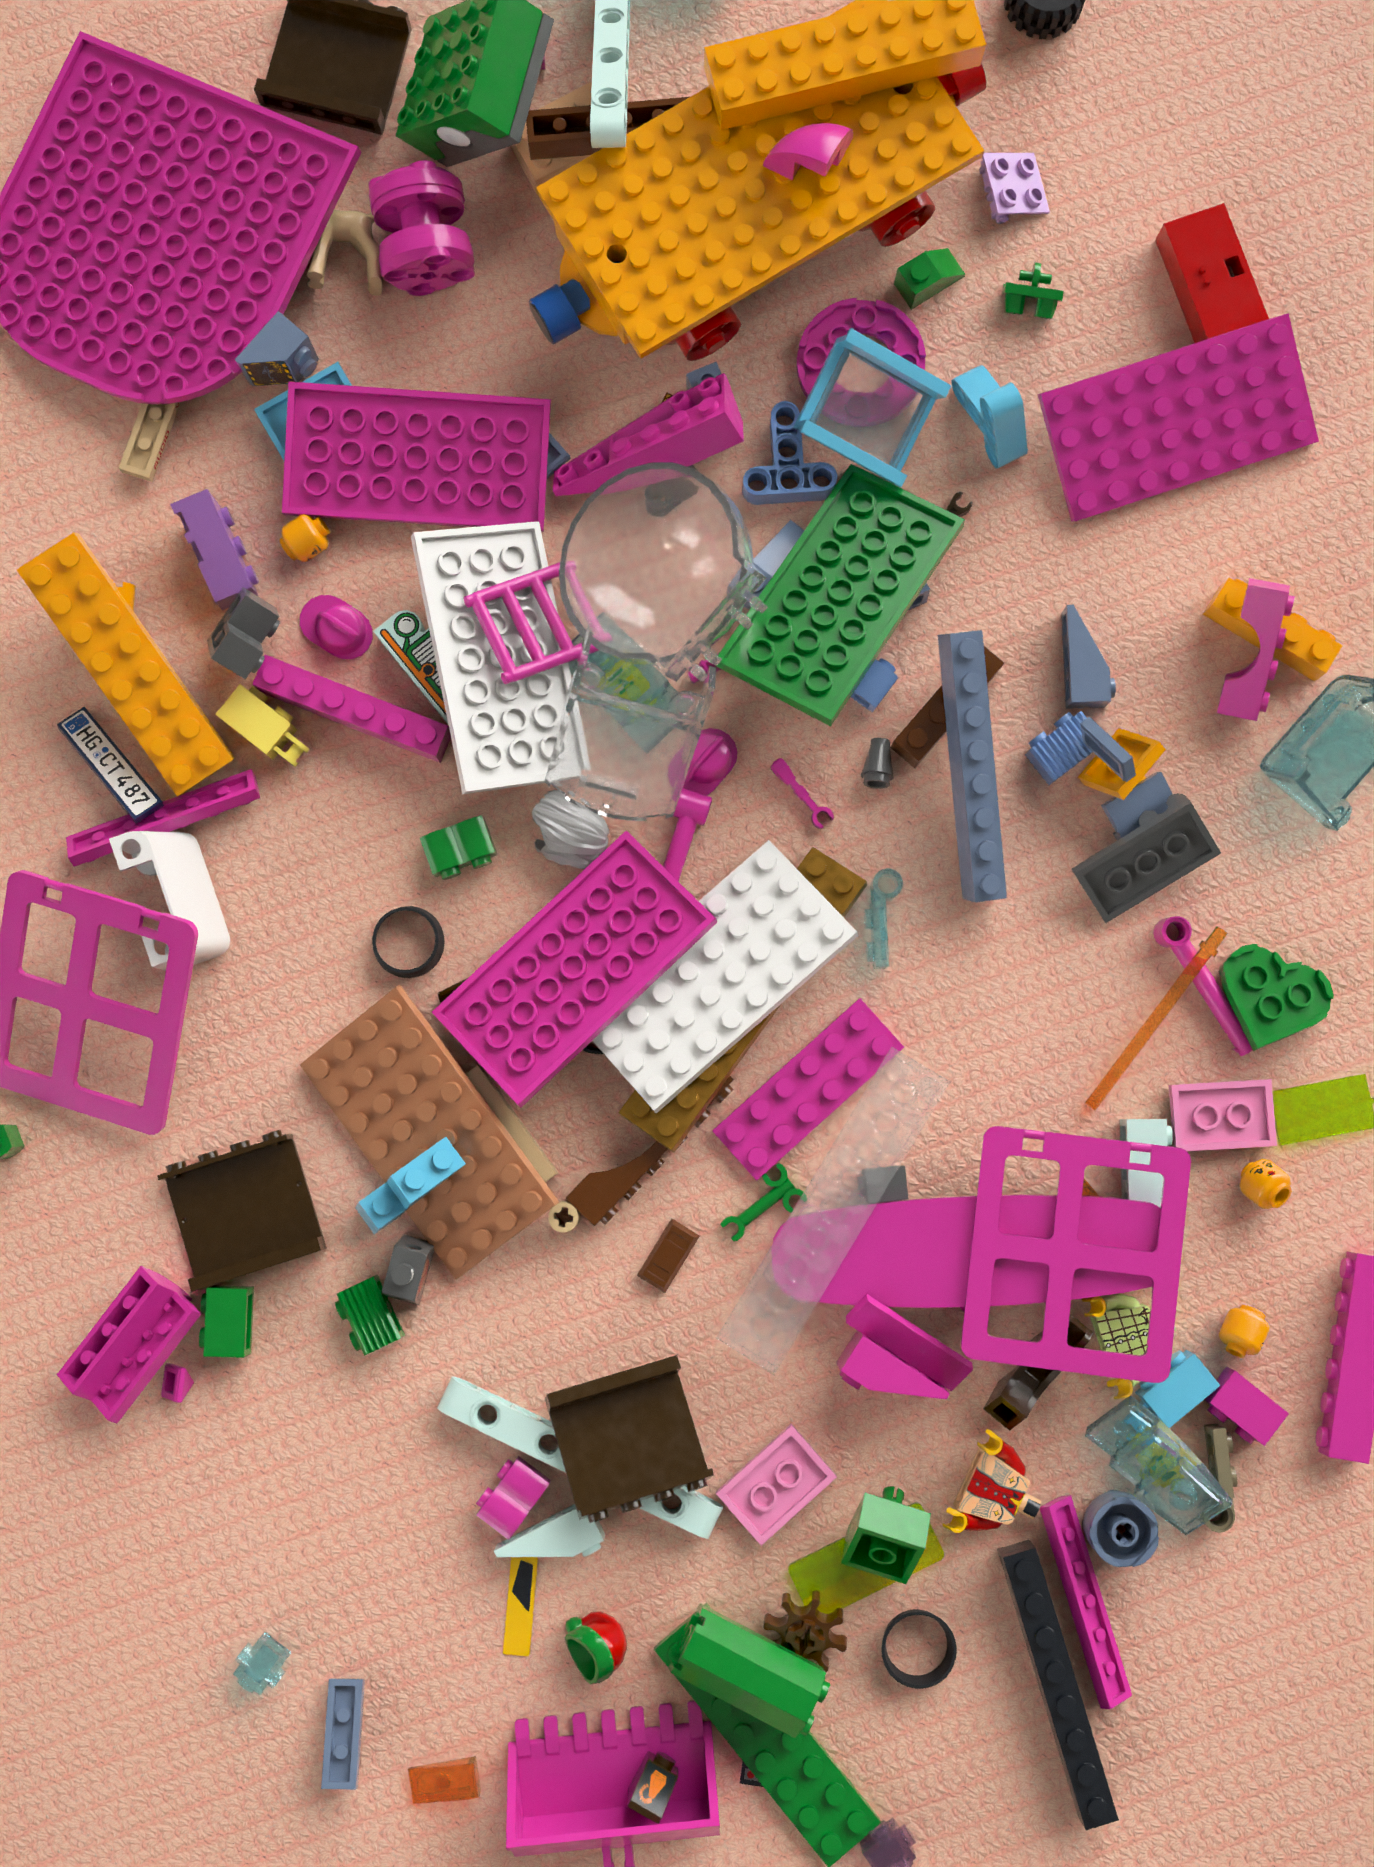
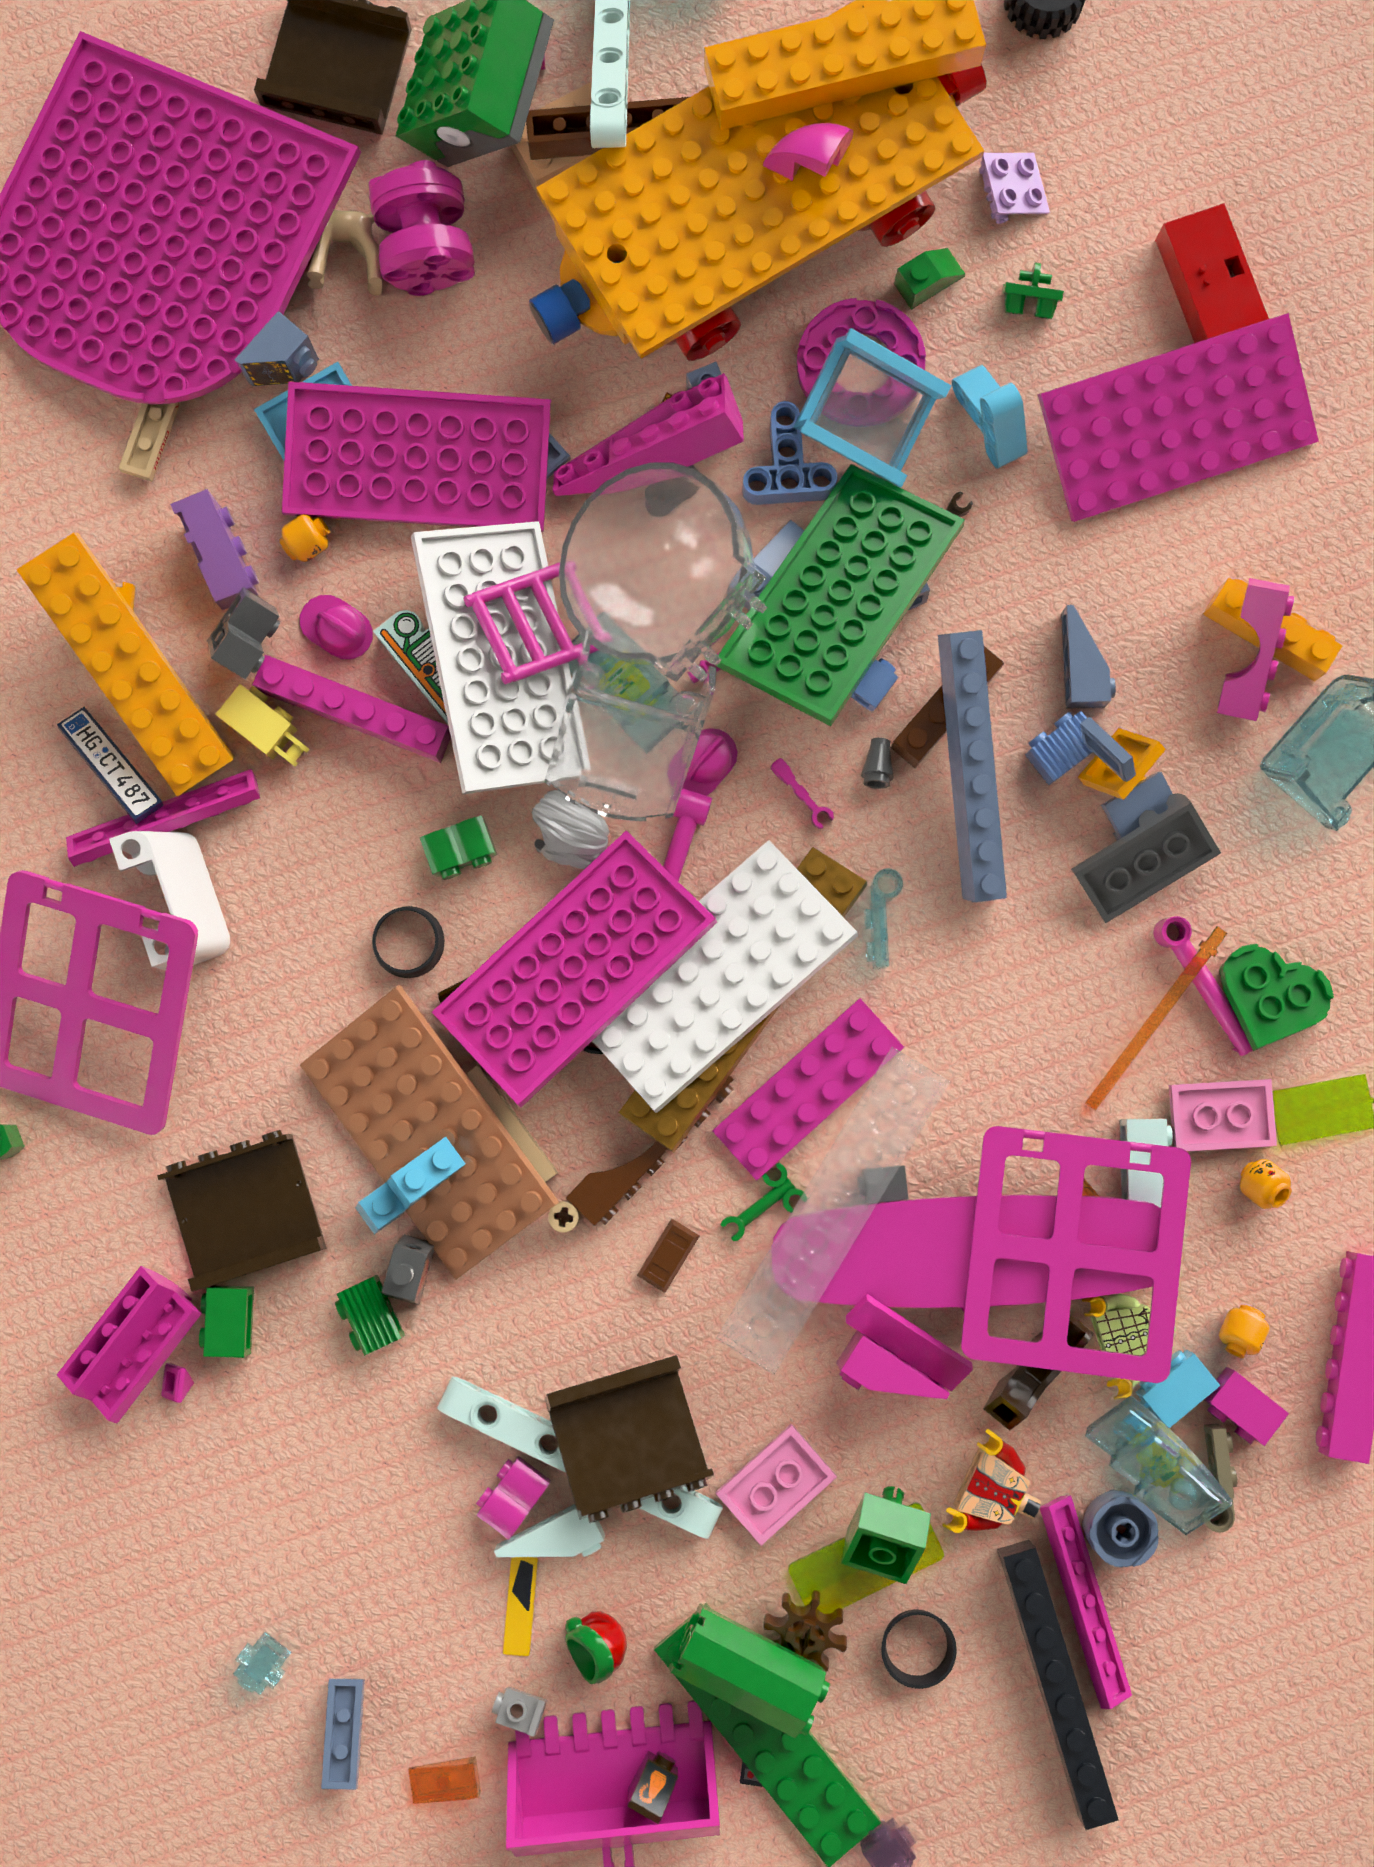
(532, 1706): none -> light grey brick

